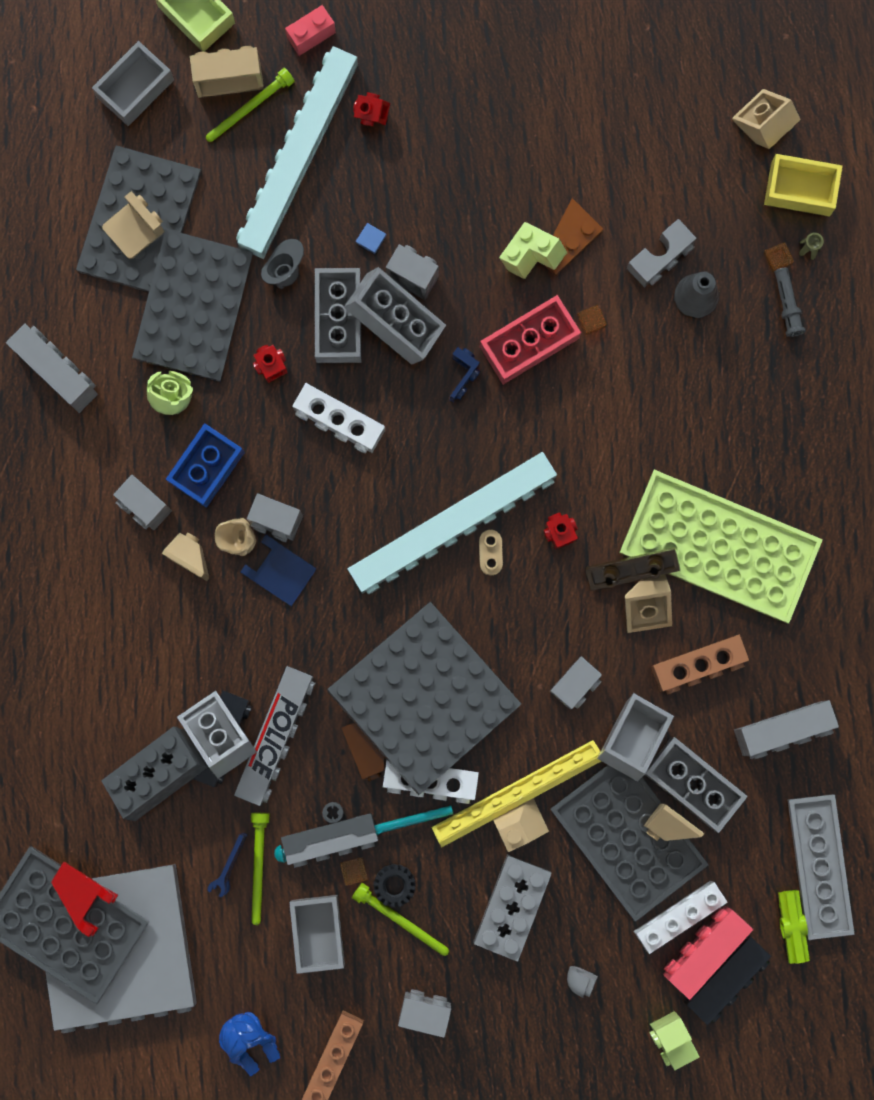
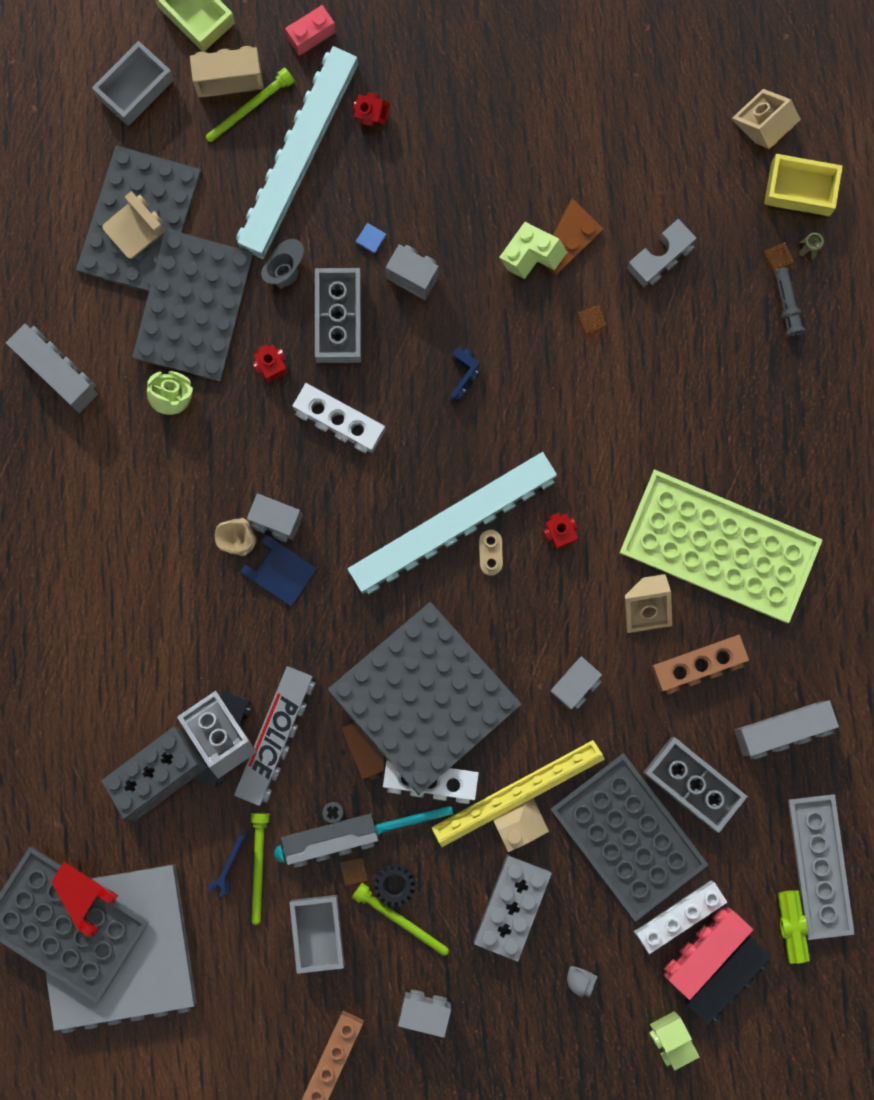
(145, 505): light grey brick -> none
(188, 554): tan slope -> none
(205, 465): blue brick -> none
(243, 1033): blue hair -> none
(395, 316): light grey brick -> none
(533, 326): coral brick -> none
(633, 568): dark brown plate -> none
(635, 737): light grey piece -> none
(669, 825): tan slope -> none
(697, 295): dark grey cone -> none

